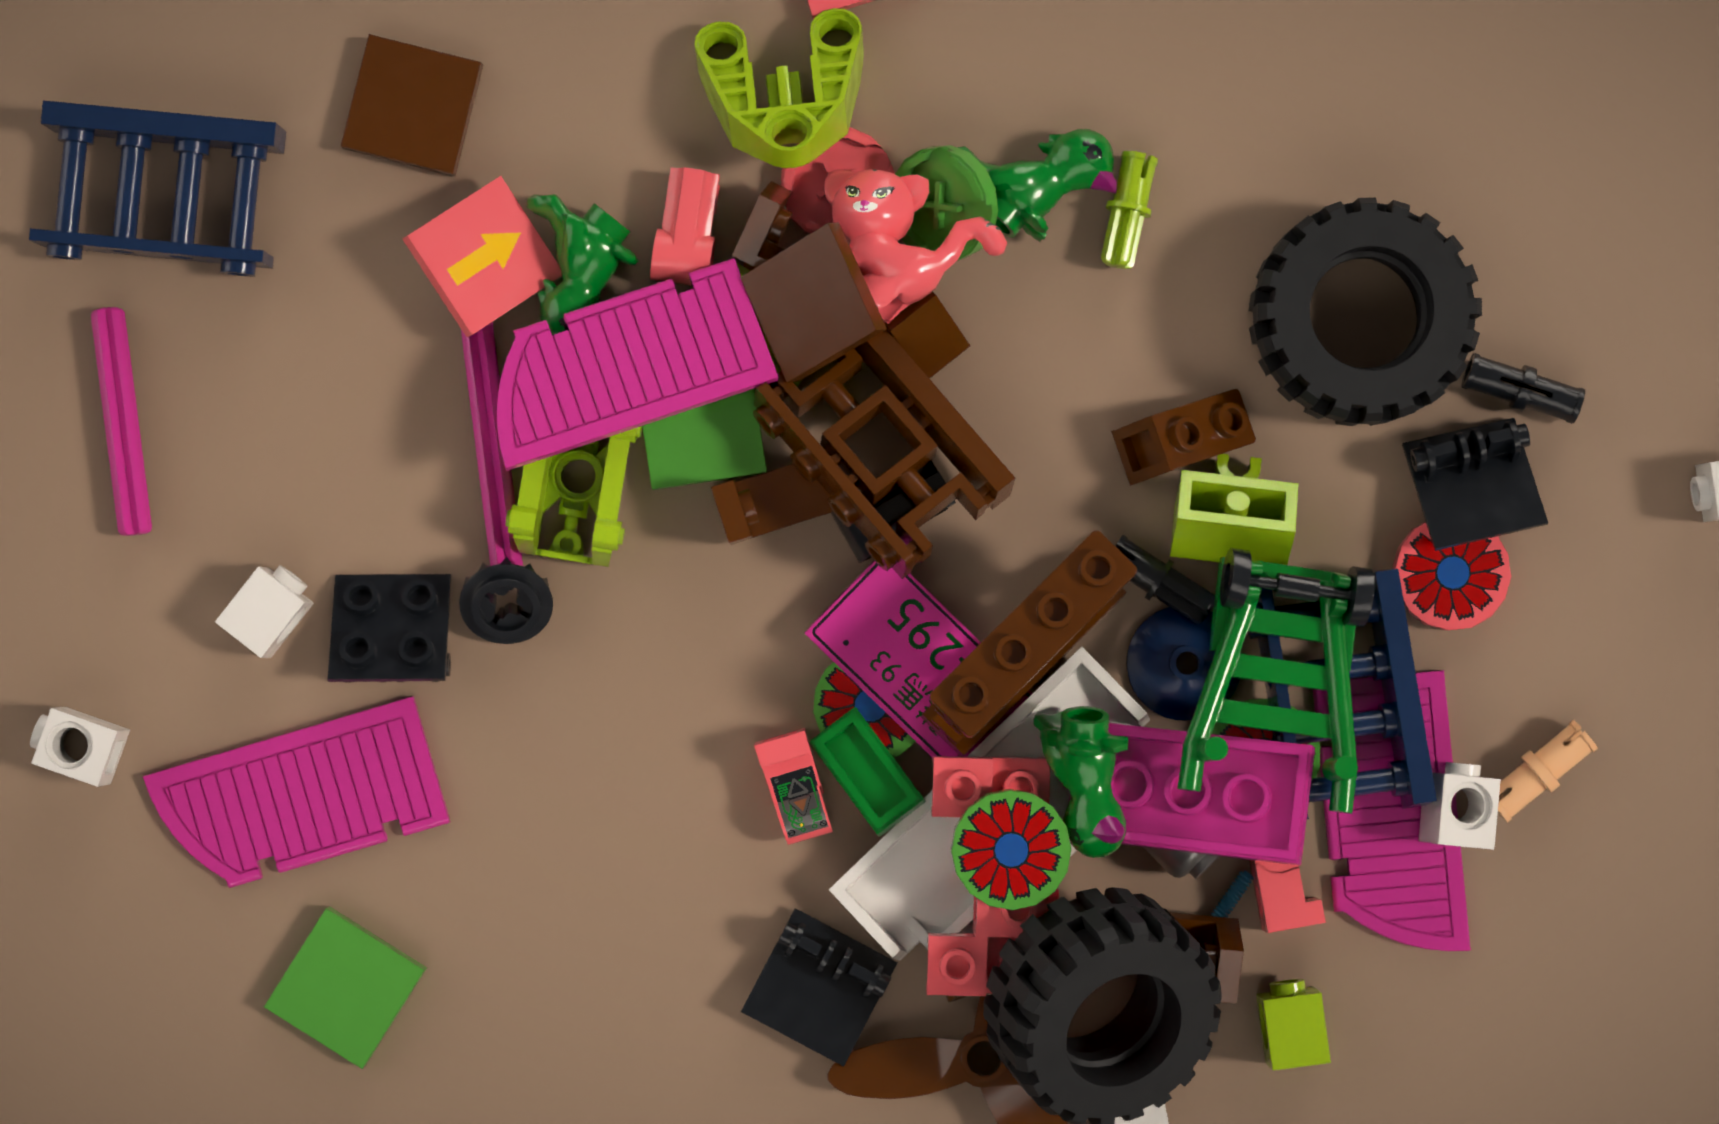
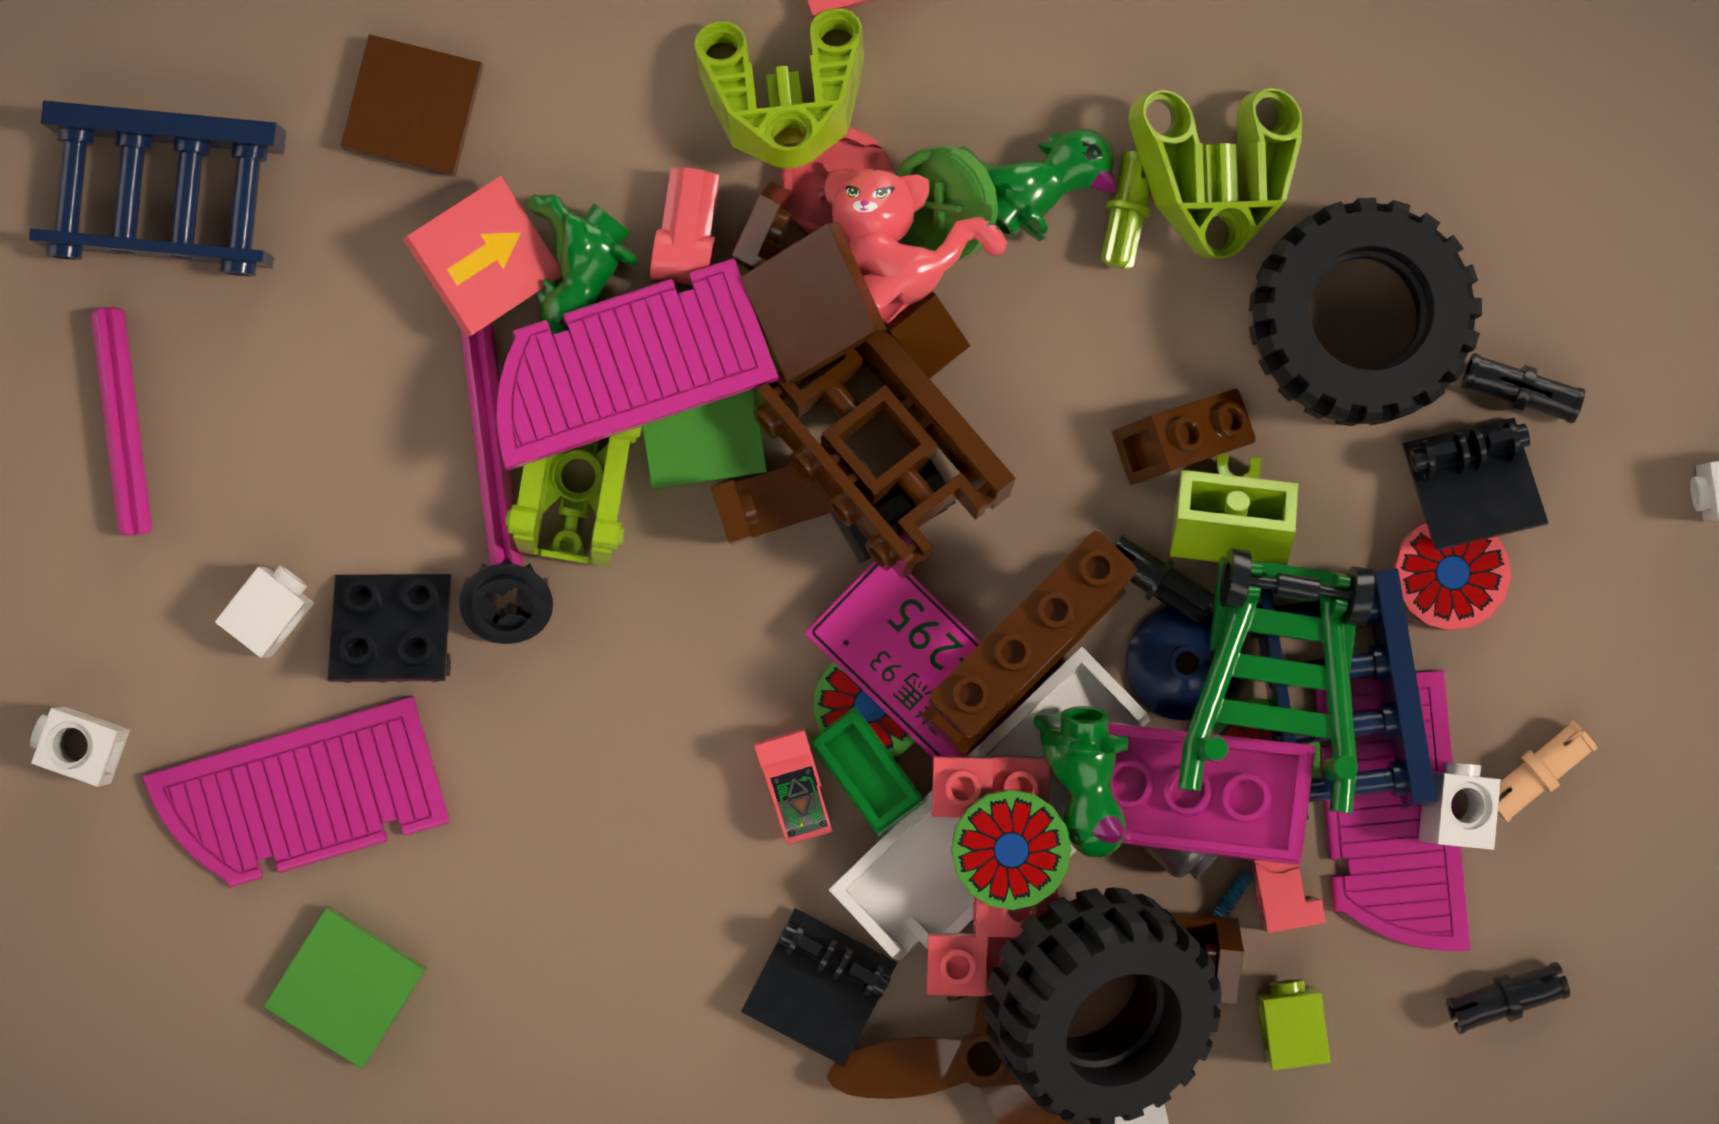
(1222, 179): none -> lime connector
(1508, 997): none -> black pin

